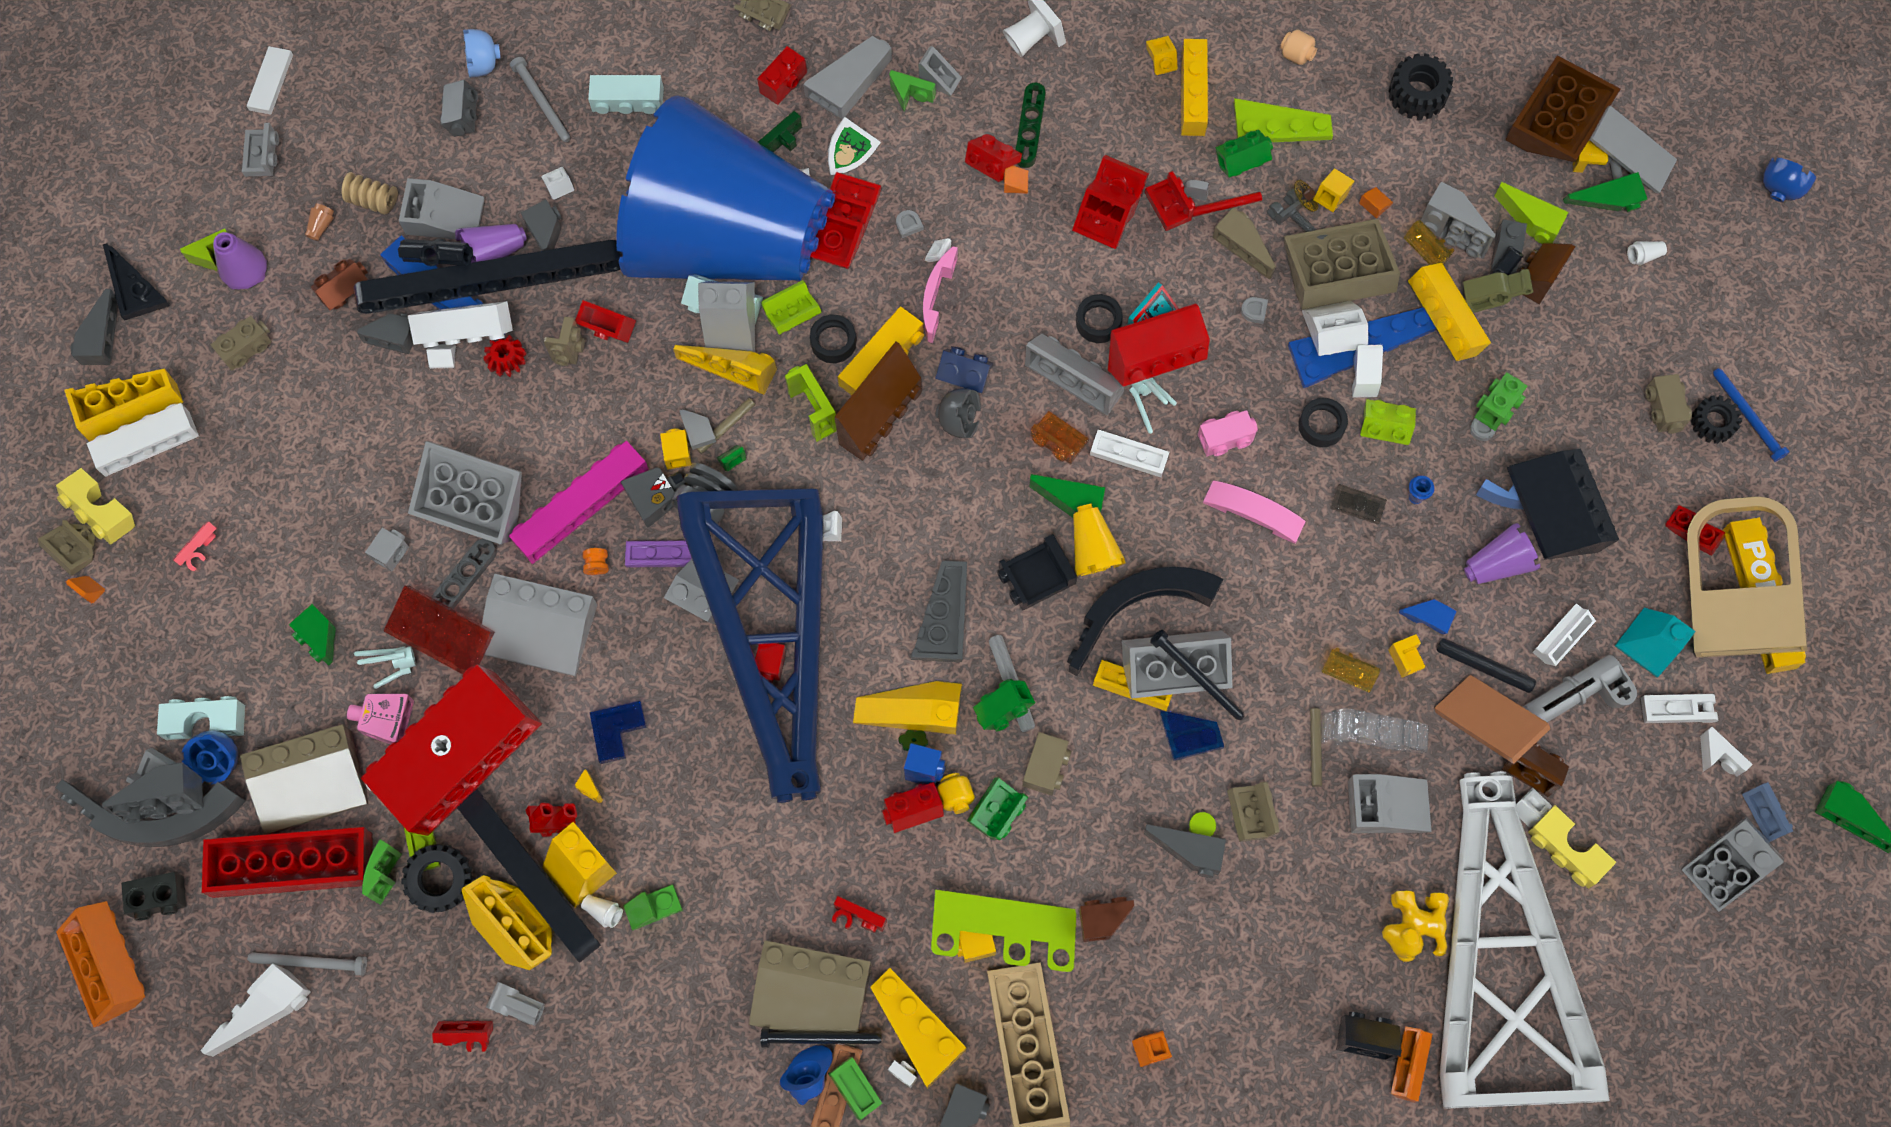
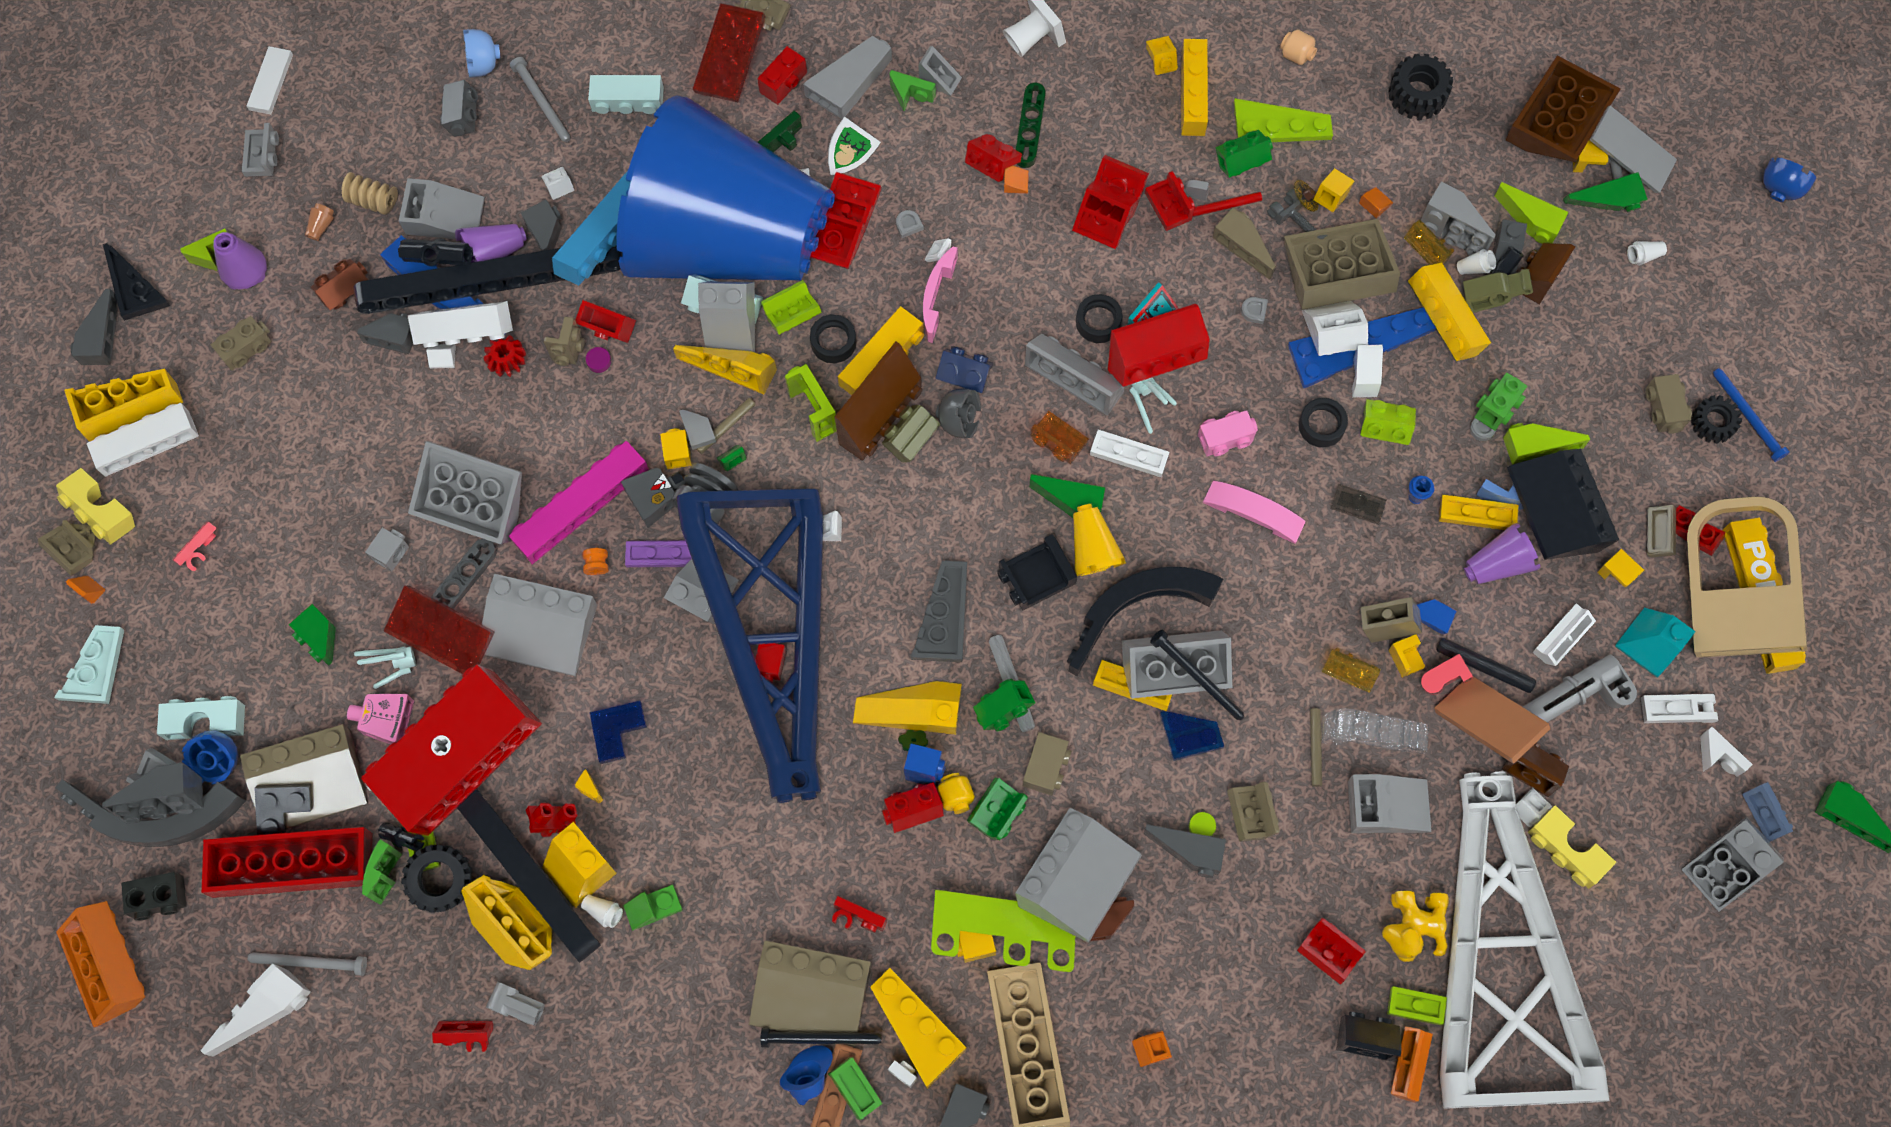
(95, 669): none -> light aqua wing
(275, 801): none -> plate
(400, 836): none -> black pin
(591, 239): none -> dark azure brick
(598, 359): none -> magenta tile
(729, 52): none -> clear red plate
(910, 433): none -> olive brick
(1077, 875): none -> light grey slope
(1331, 950): none -> red bracket
(1391, 620): none -> dark tan brick
(1417, 1005): none -> lime plate
(1445, 673): none -> coral leg
(1477, 263): none -> white cone
(1477, 512): none -> yellow plate
(1535, 441): none -> lime slope
(1622, 568): none -> yellow panel
(1661, 531): none -> dark tan tile

